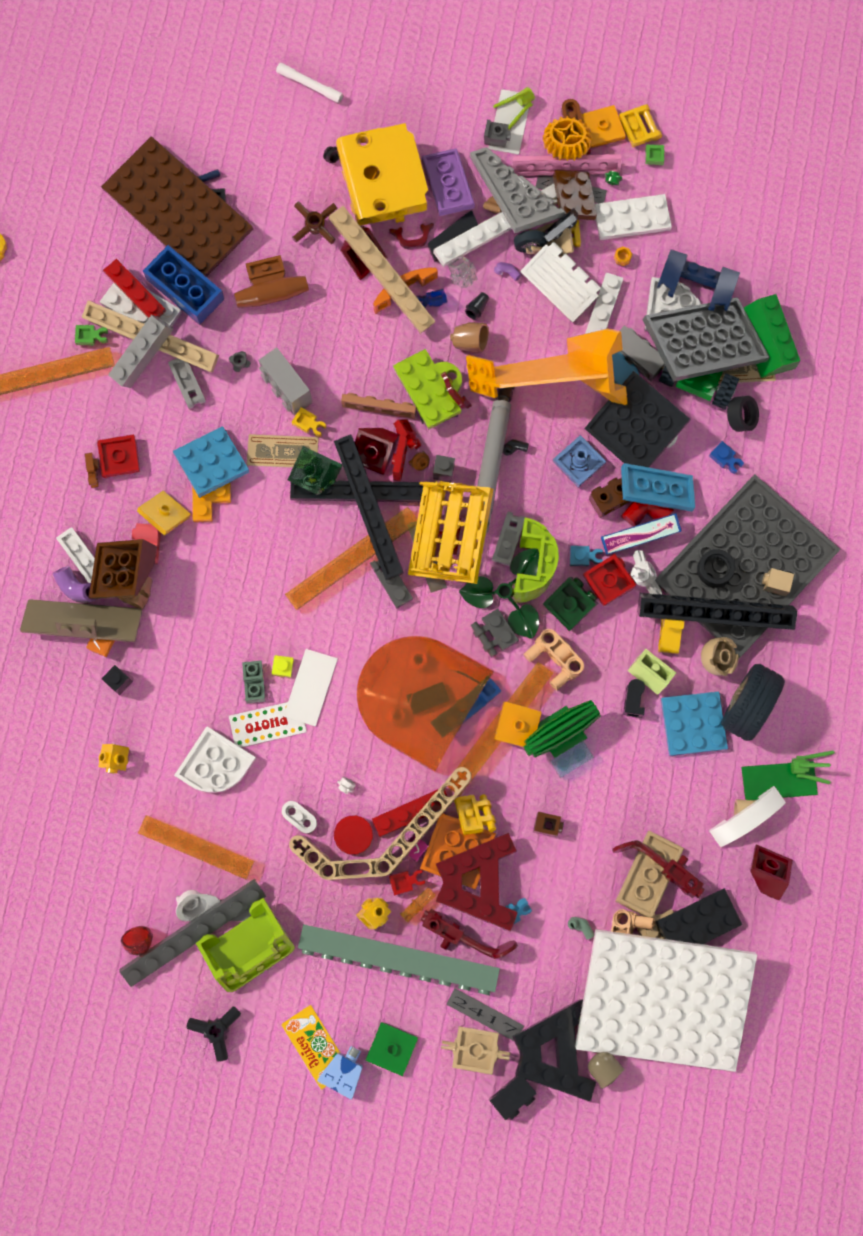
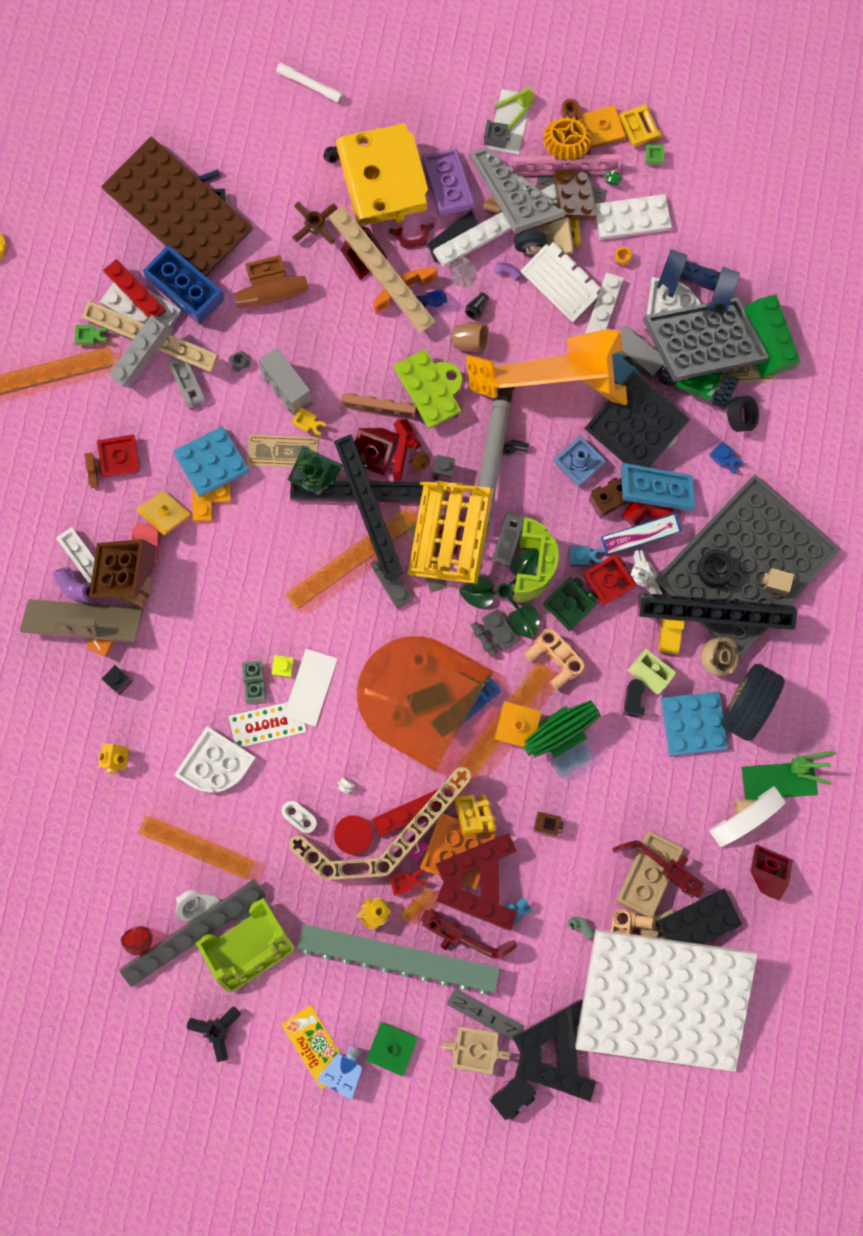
(462, 402): dark red helmet -> none
(556, 229): plate -> none
(604, 1068): dark tan helmet -> none

